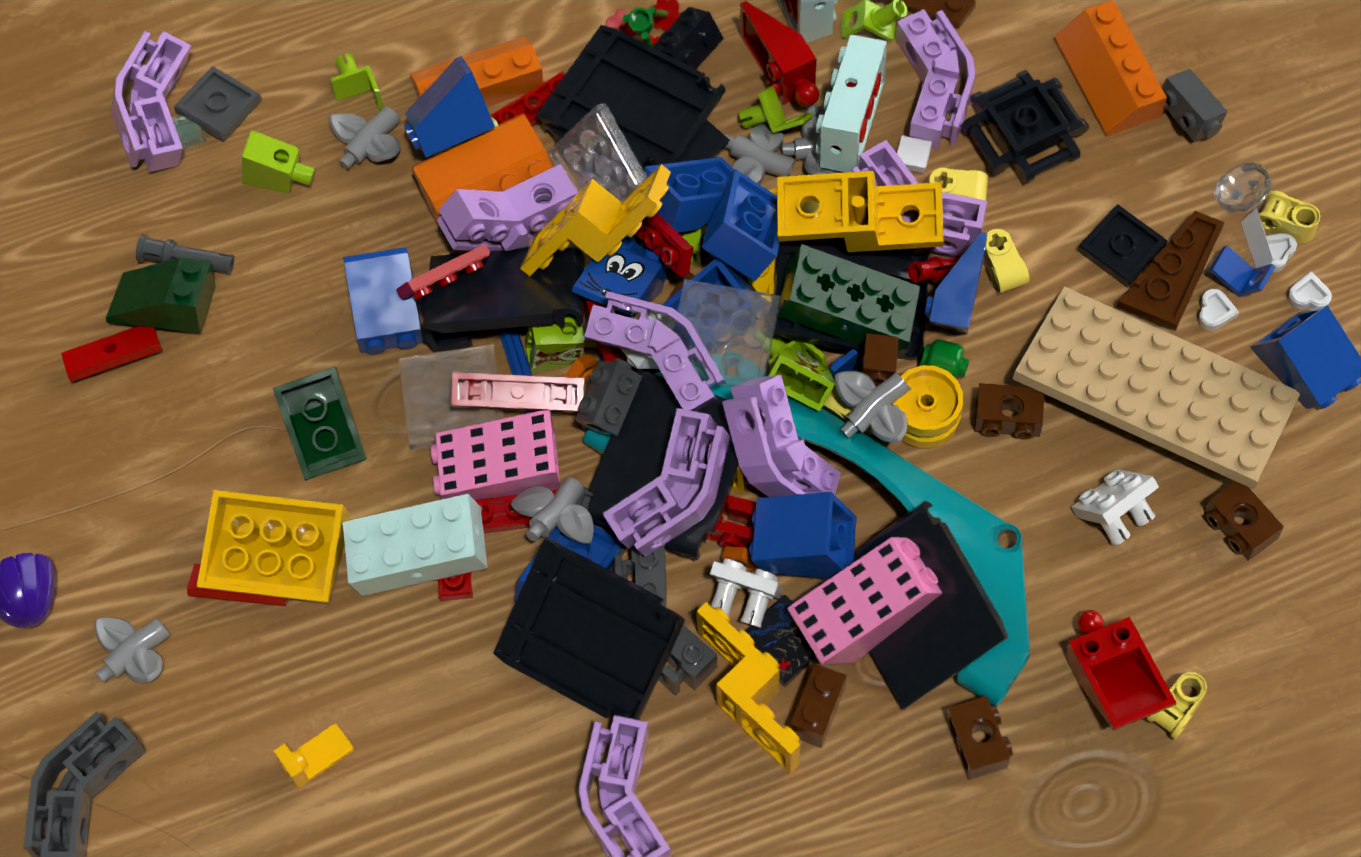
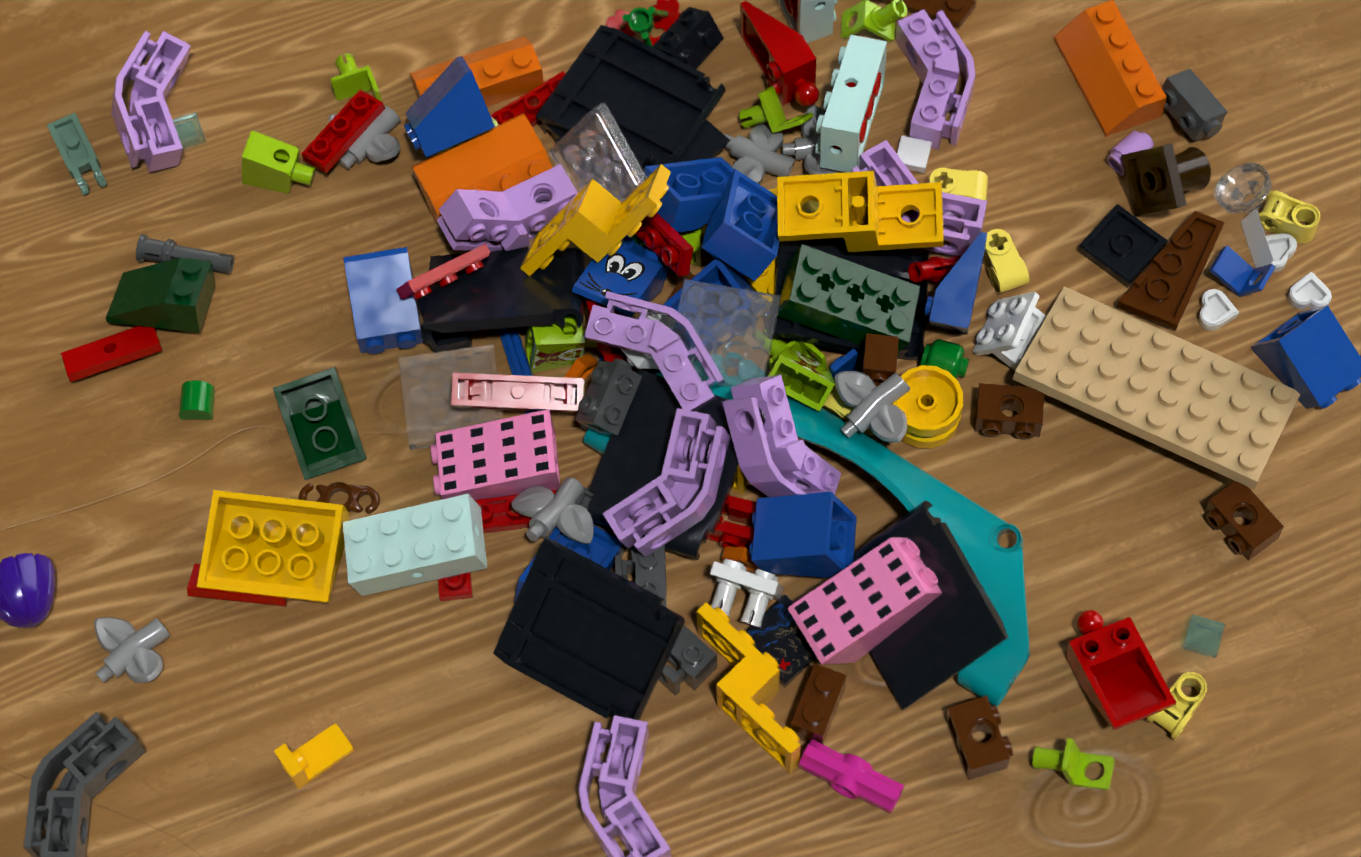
(76, 150): none -> sand green hinge
(196, 400): none -> green brick
(218, 103): dark grey tile -> none
(343, 131): none -> red tile
(354, 493): none -> reddish brown piece
(851, 776): none -> dark pink piece
(1010, 328): none -> white bracket
(1025, 123): black brick -> none
(1074, 764): none -> lime bracket
(1113, 498): white plate -> none
(1132, 142): none -> lavender brick
(1161, 177): none -> dark brown plant
(1203, 636): none -> clear light blue tile

